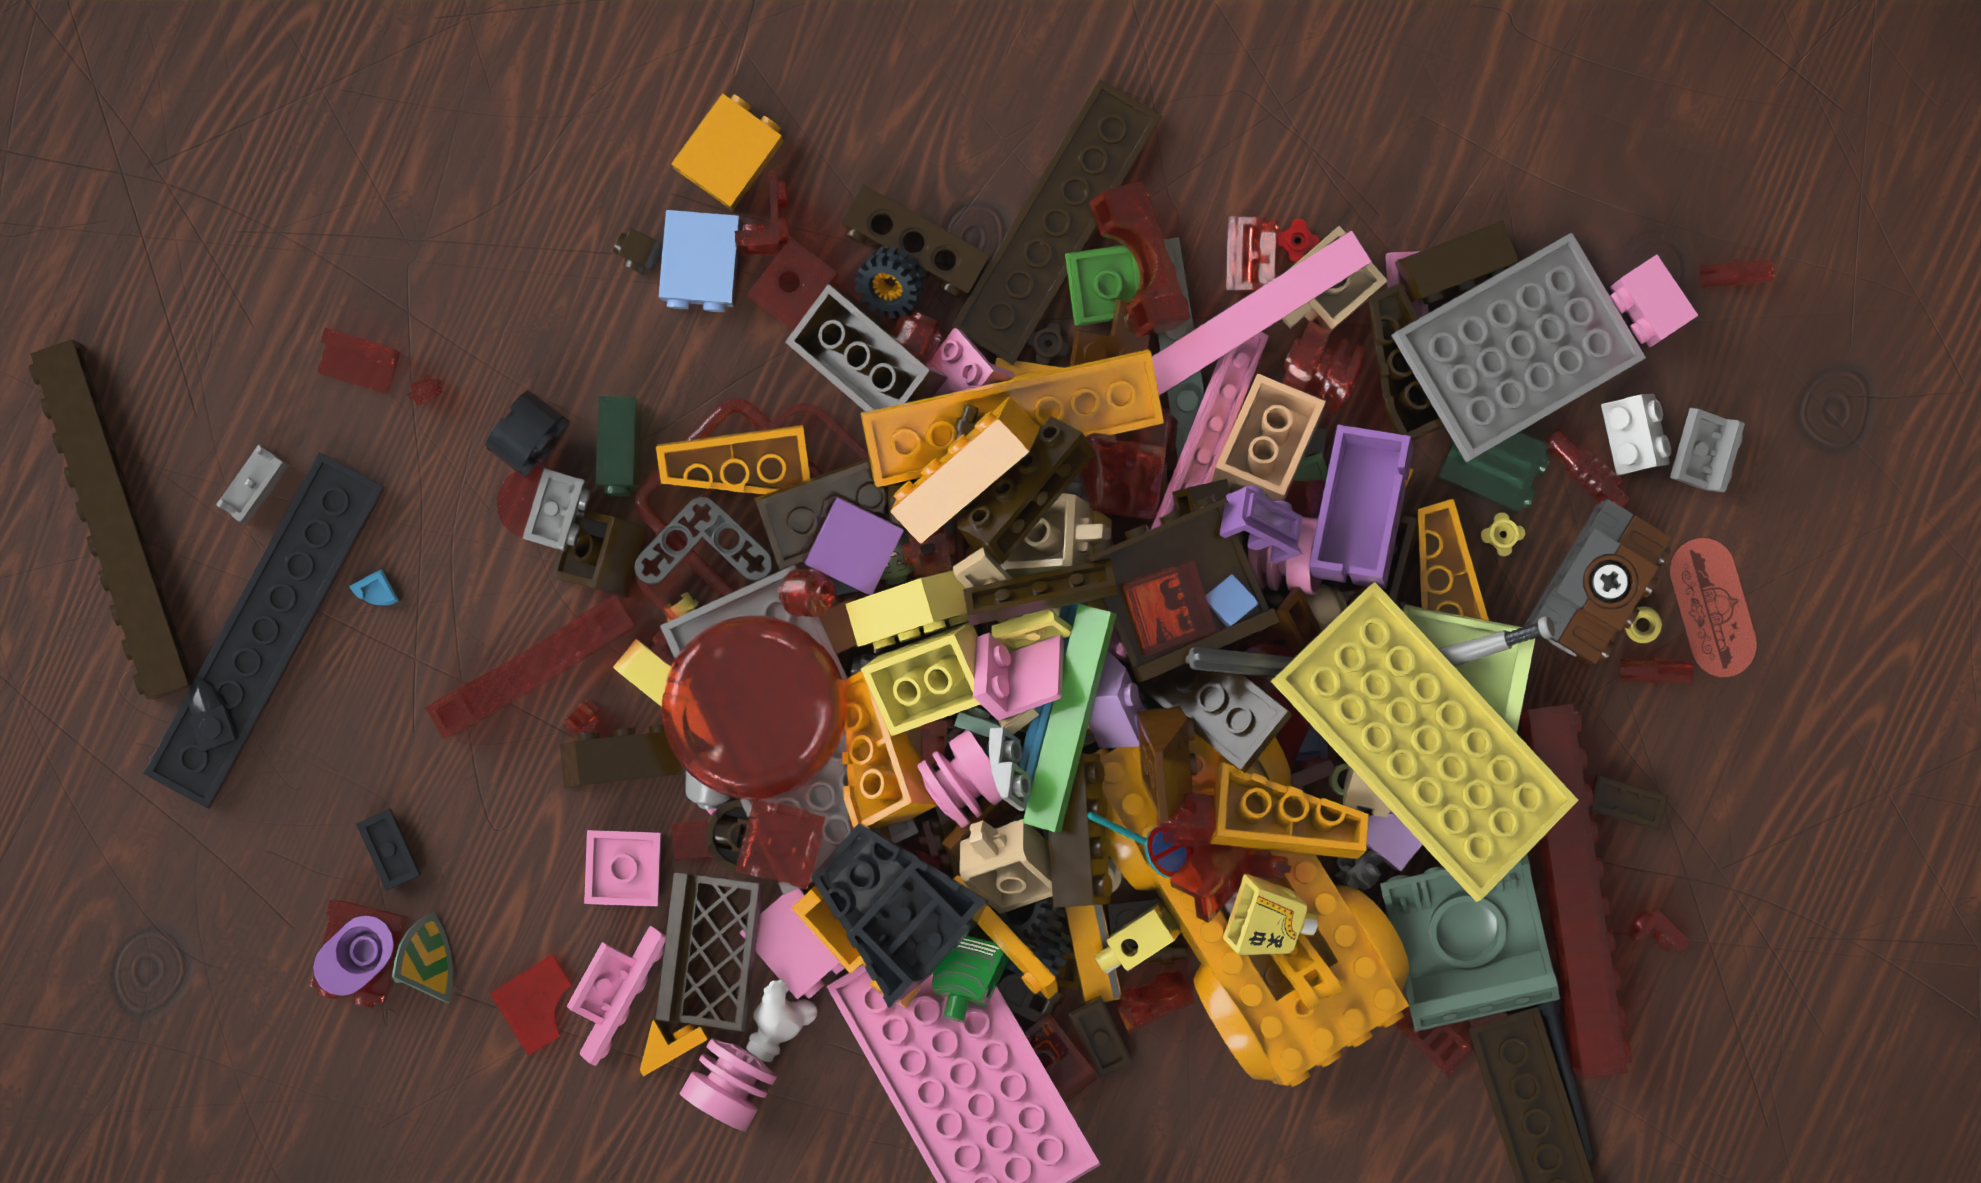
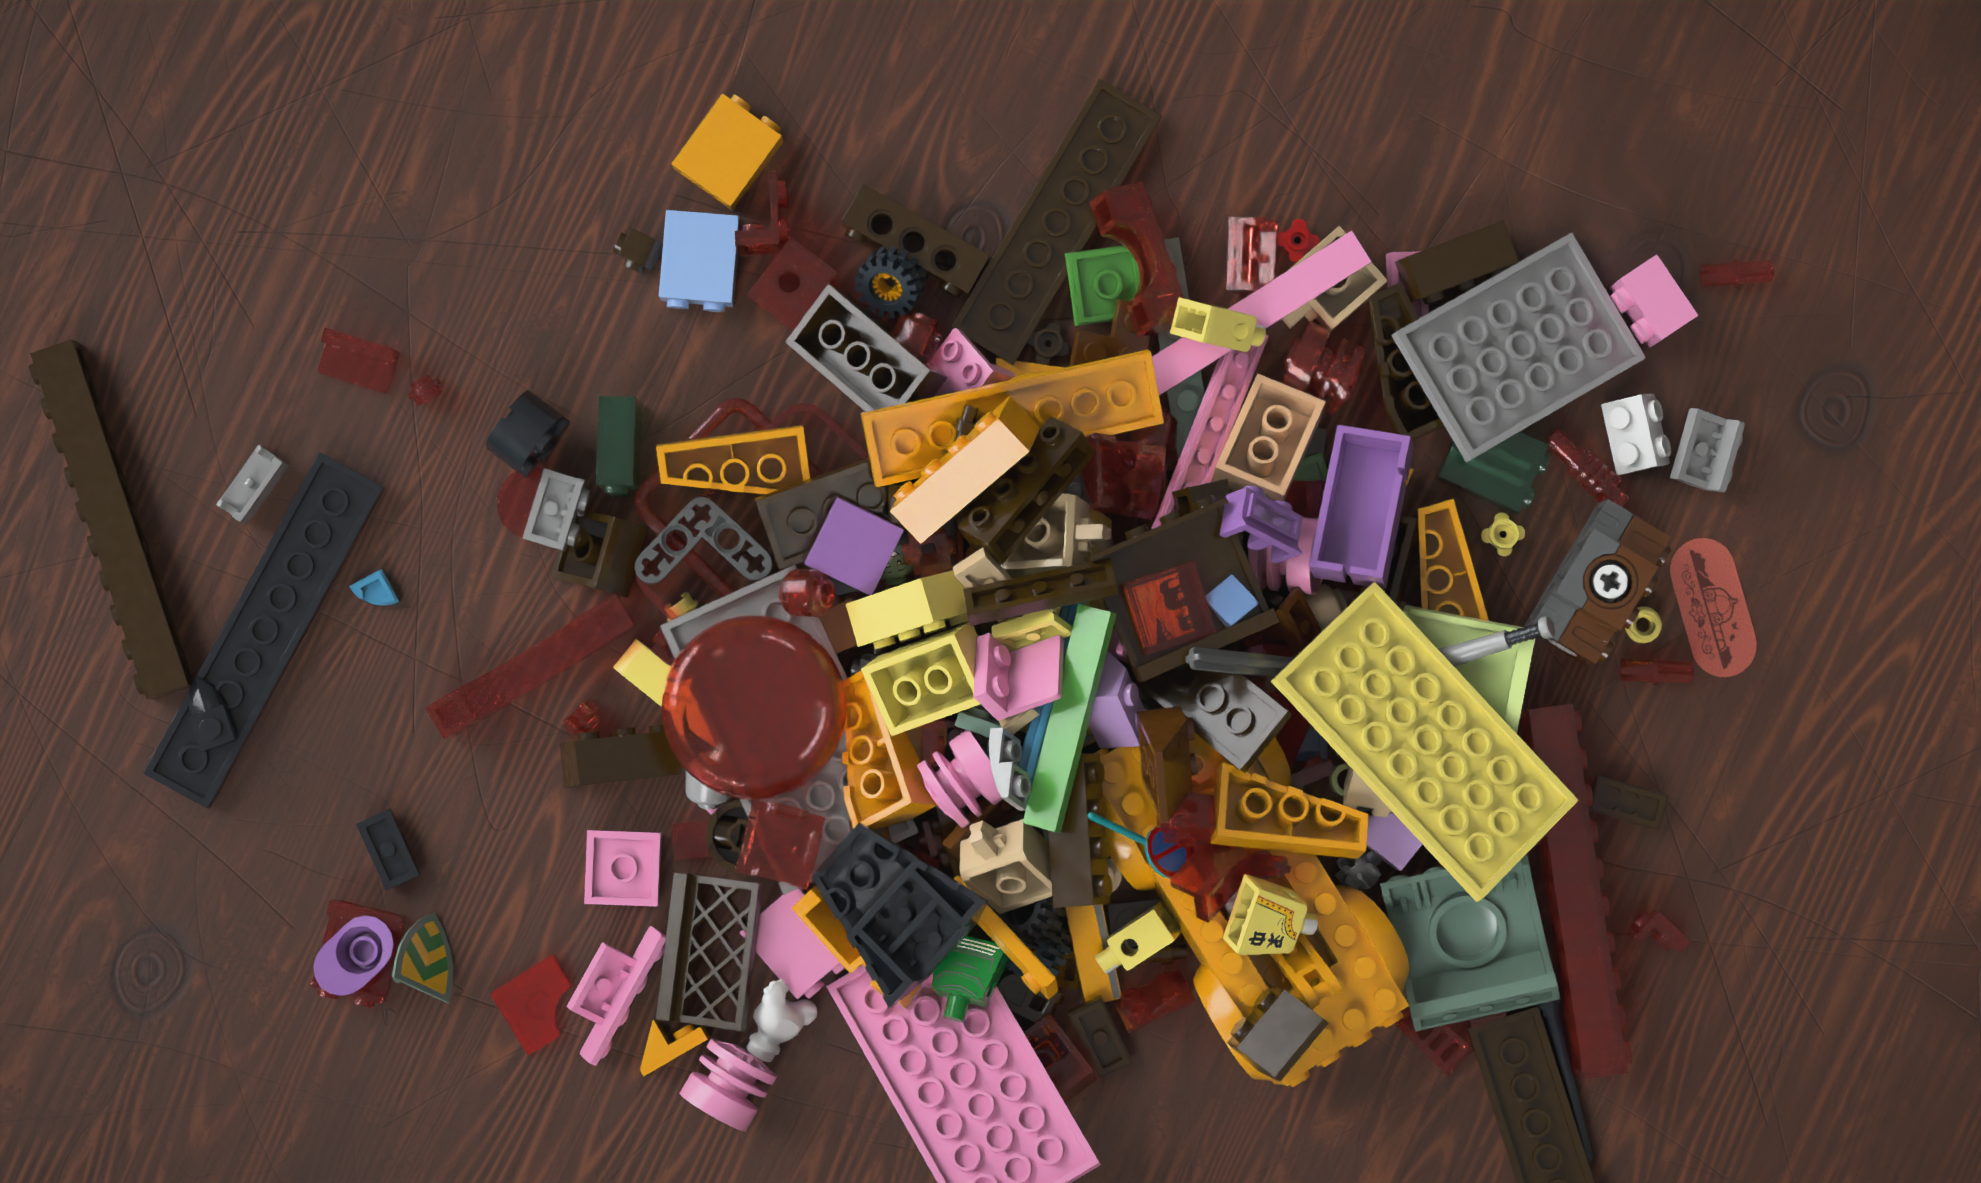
(1217, 325): none -> light yellow torso
(1276, 1032): none -> slope

